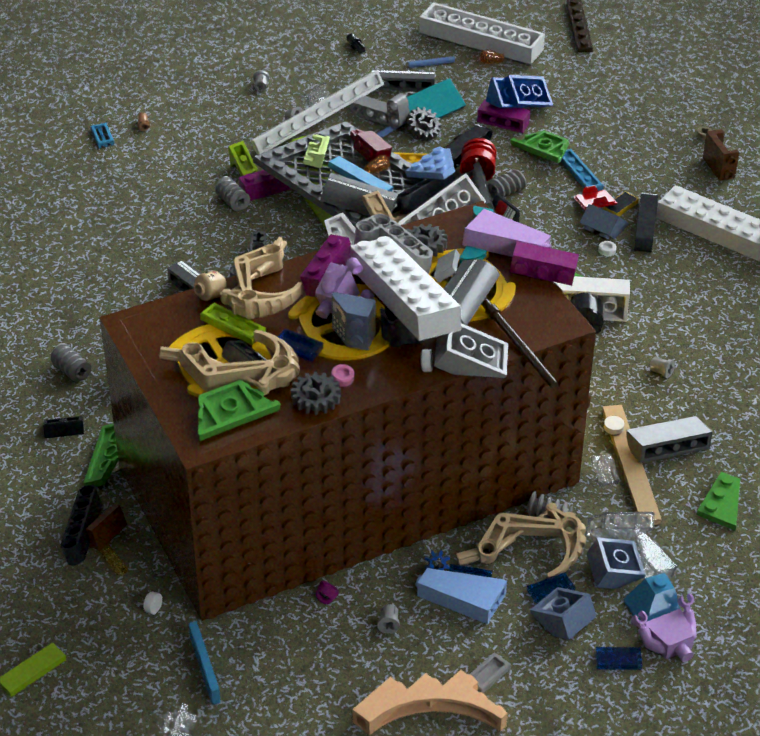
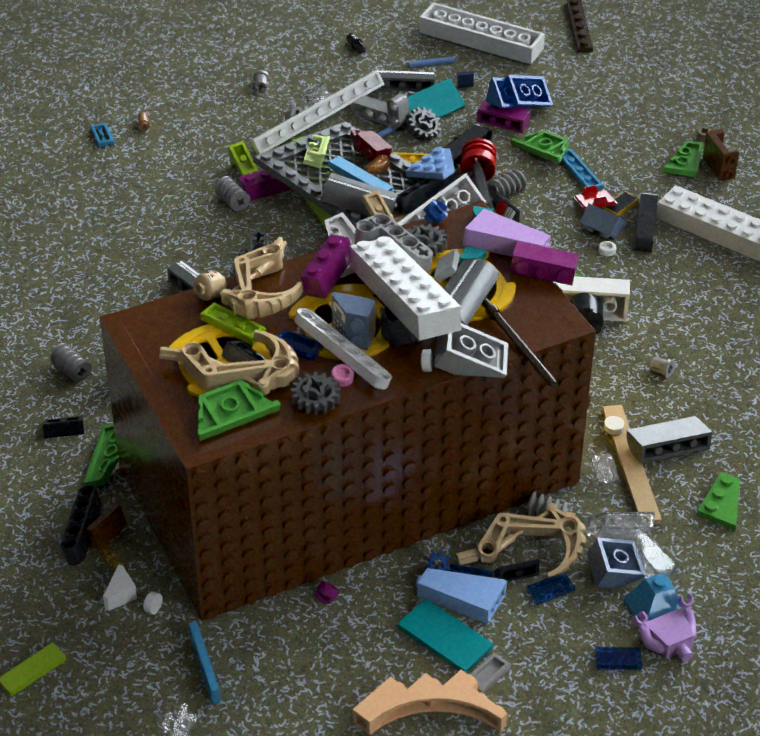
(120, 590): none -> white slope
(340, 280): lavender torso -> none
(343, 348): none -> white beam
(388, 619): light grey bush -> none
(435, 211): none -> blue gear
(445, 636): none -> teal tile
(465, 79): none -> dark blue tile
(489, 57): clear orange cone -> none
(518, 570): none -> black slope
(564, 612): sand blue slope -> none
(686, 160): none -> bright green wing

